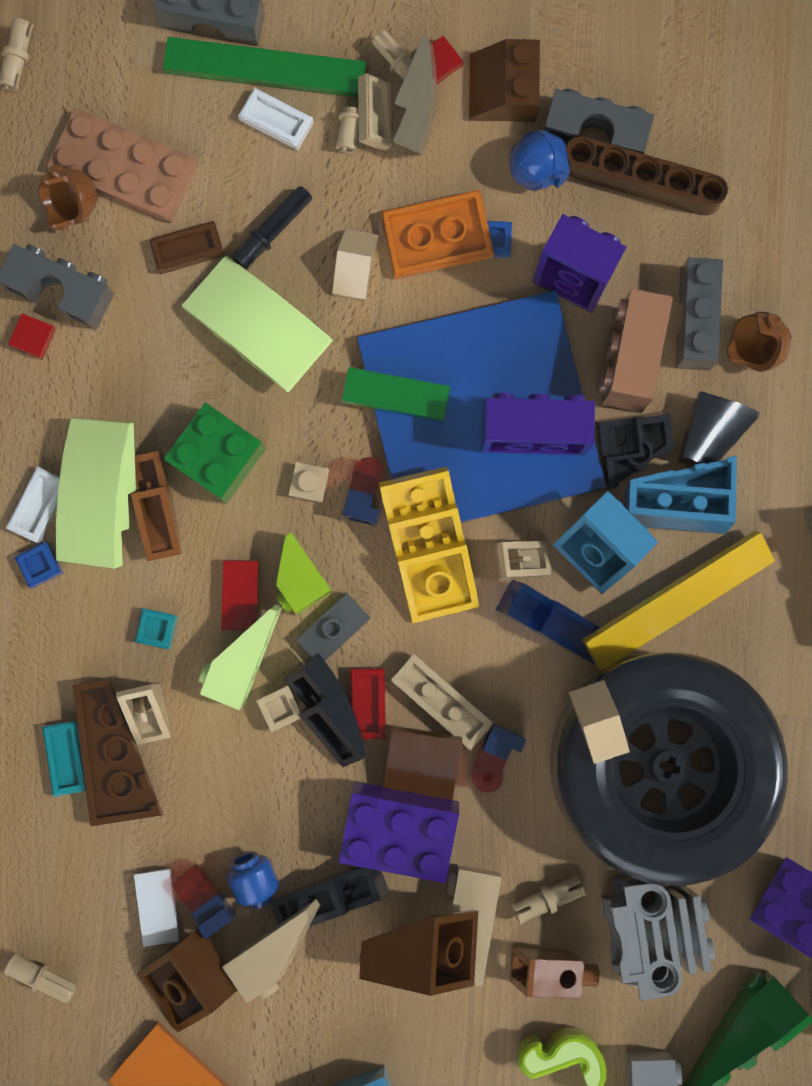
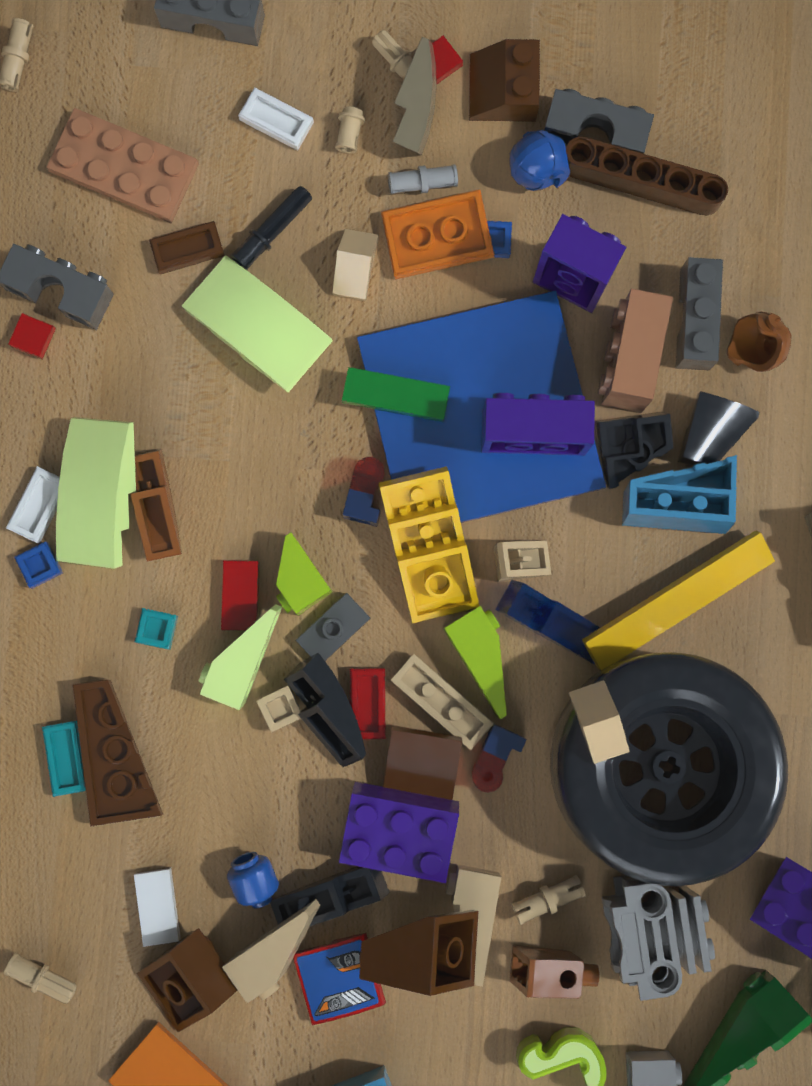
(67, 196): dark orange cap -> none
(145, 713): tan slope -> none
(203, 900): leg -> none
(215, 453): green brick -> none
(262, 67): green tile -> none
(309, 483): tan plate -> none
(332, 980): none -> slope
(374, 112): tan tile -> none
(423, 179): none -> light grey pin
(479, 648): none -> lime slope
(605, 543): dark azure brick -> none

